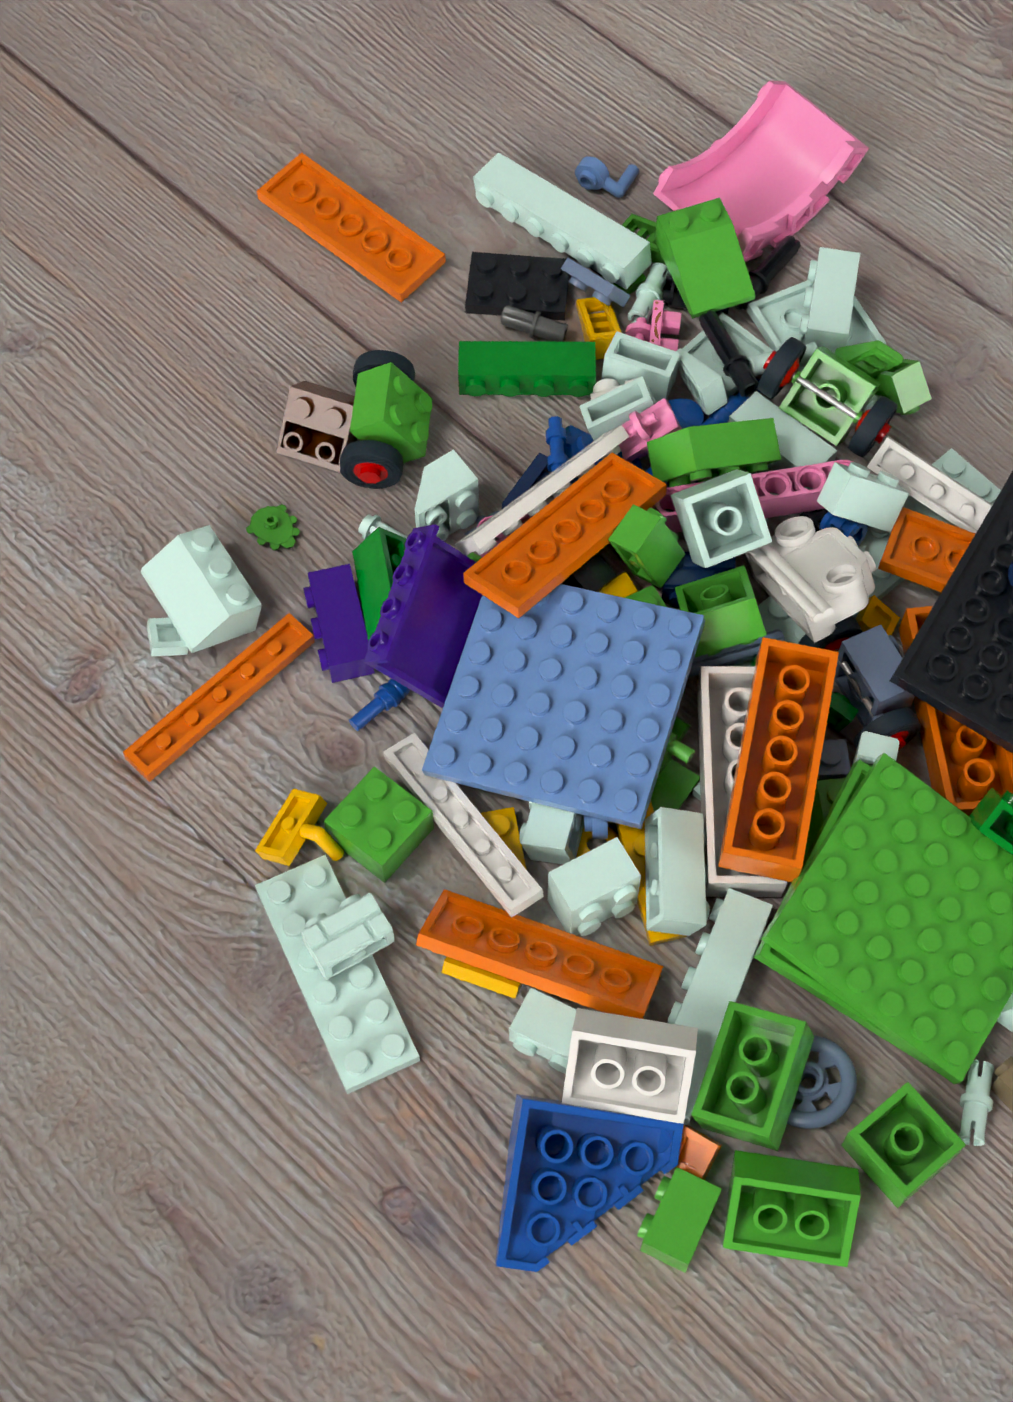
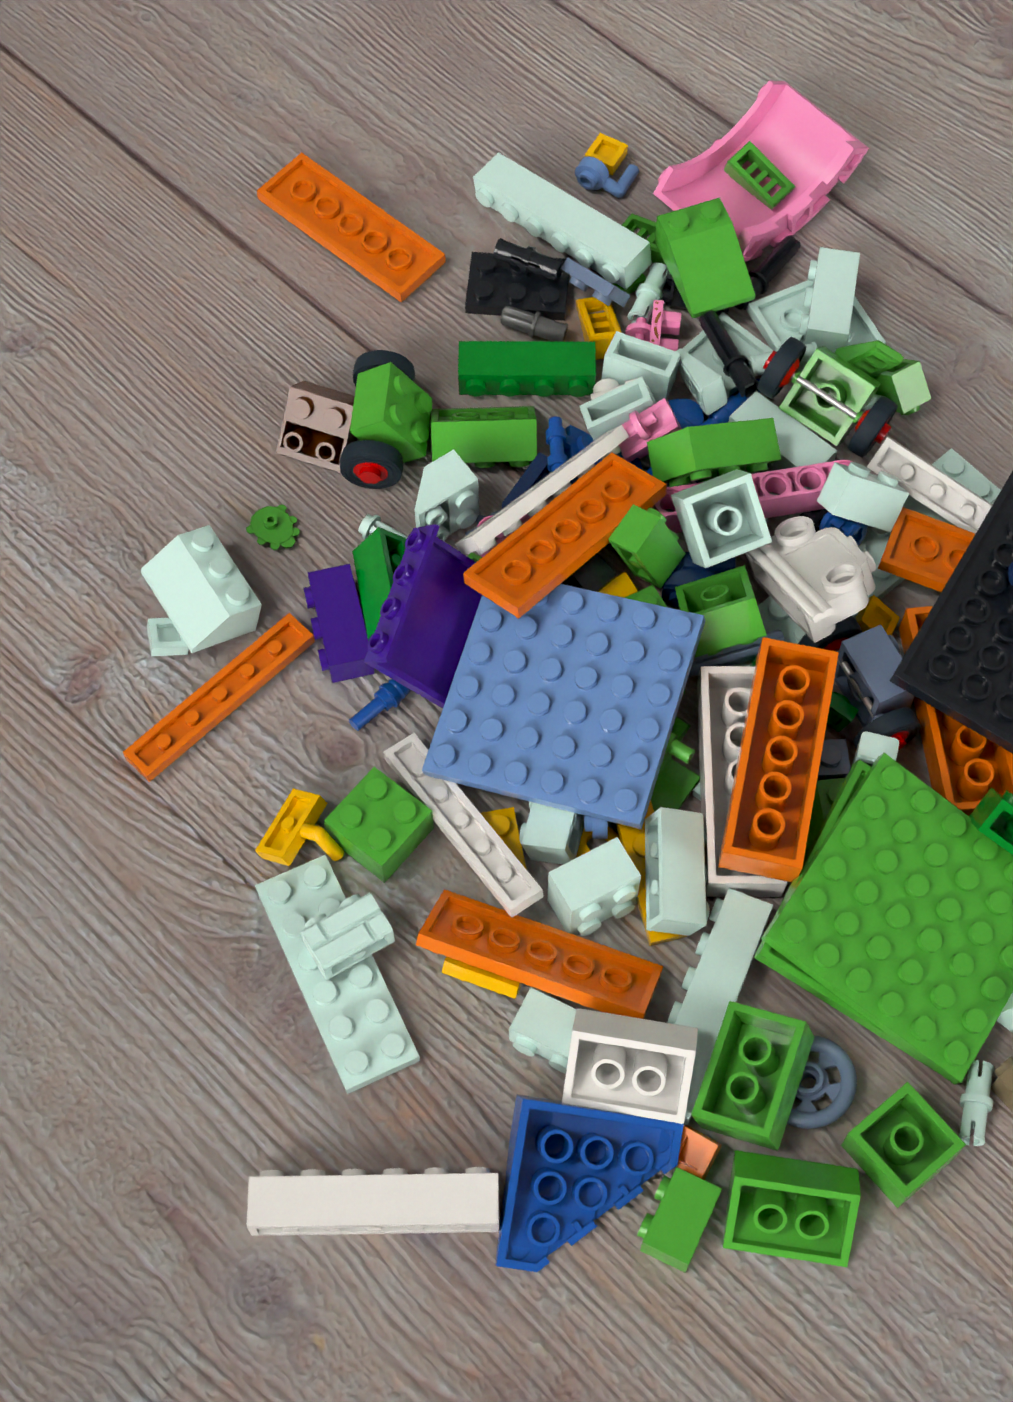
(373, 1202): none -> white brick
(486, 434): none -> bright green slope
(527, 259): none -> black pin
(608, 151): none -> yellow plate
(760, 161): none -> bright green slope

